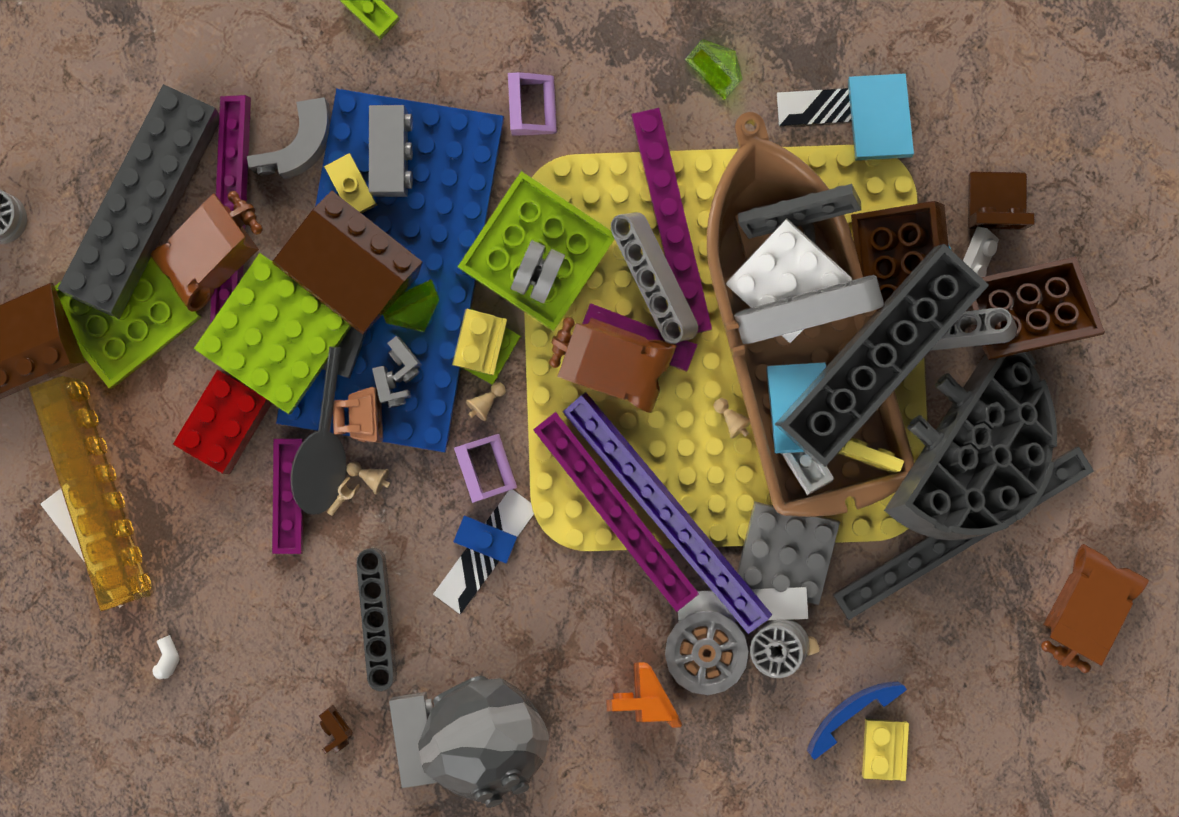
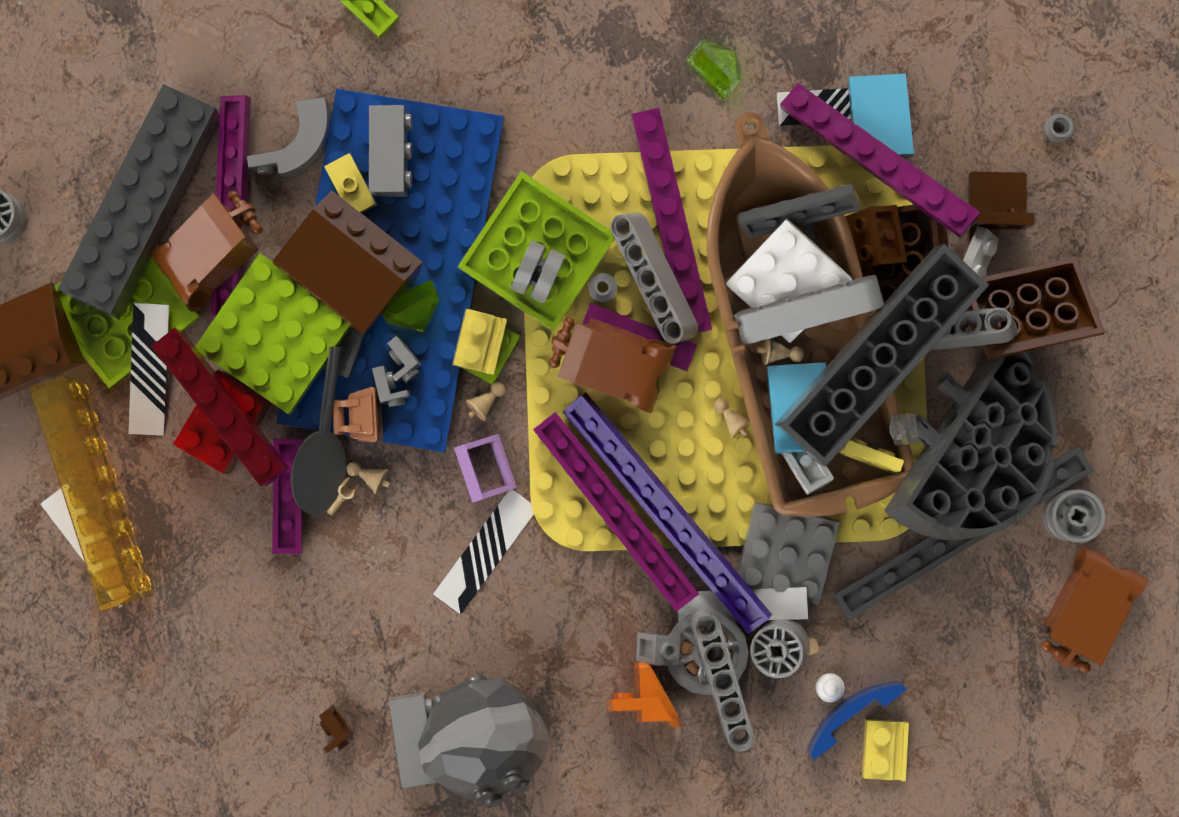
(147, 370): none -> white sticker
(168, 660): white arm -> none
(220, 407): none -> dark red brick
(371, 632): dark grey beam -> none
(485, 539): blue tile -> none
(515, 81): lavender tile -> none
(606, 296): none -> light grey plate
(657, 649): none -> light grey bracket
(730, 691): none -> light grey beam
(774, 351): none -> tan piece
(830, 687): none -> white plate
(877, 236): none -> reddish brown bracket
(880, 161): none -> magenta plate
(904, 429): none -> clear plate
(1065, 123): none -> light grey plate
(1086, 522): none -> light grey wheel

